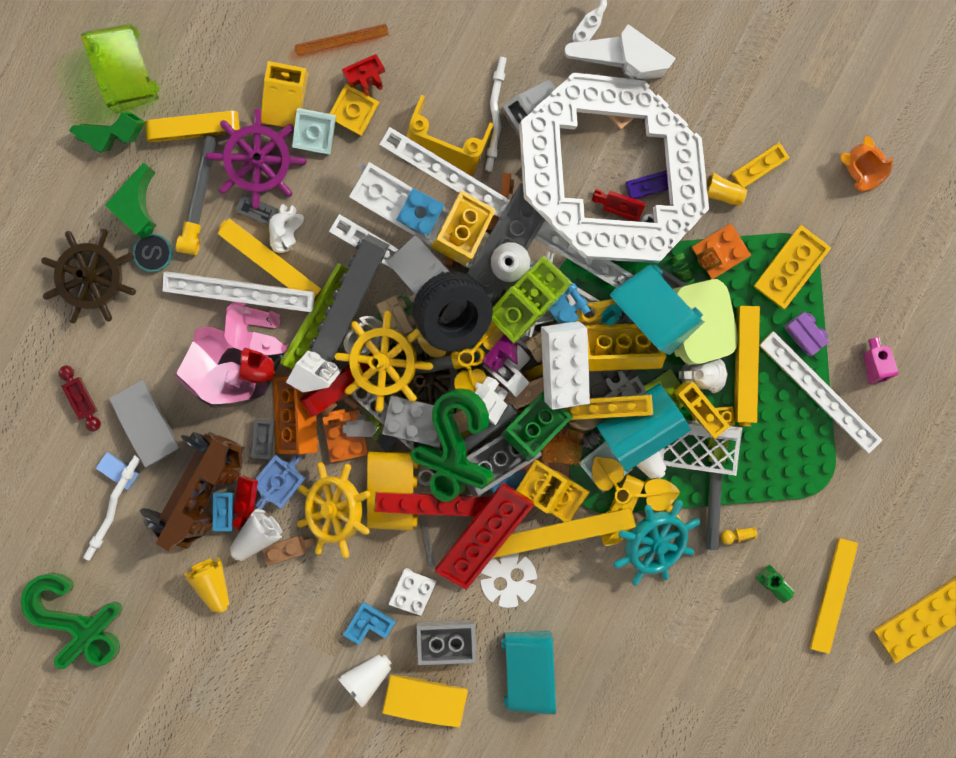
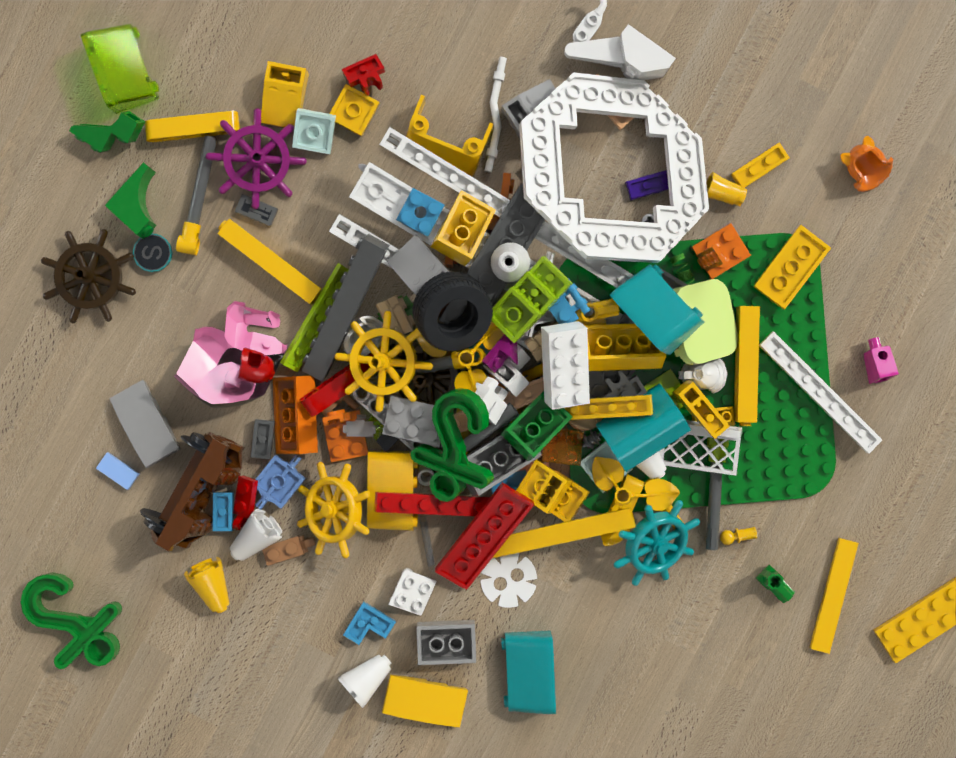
(79, 398): dark red plate -> none
(96, 541): white bar -> none
(238, 291): white plate -> none
(282, 229): white helmet -> none
(313, 373): white slope -> none
(341, 39): clear orange axle -> none
(609, 316): teal piece -> none
(619, 204): red plate -> none
(806, 333): medium lavender brick -> none

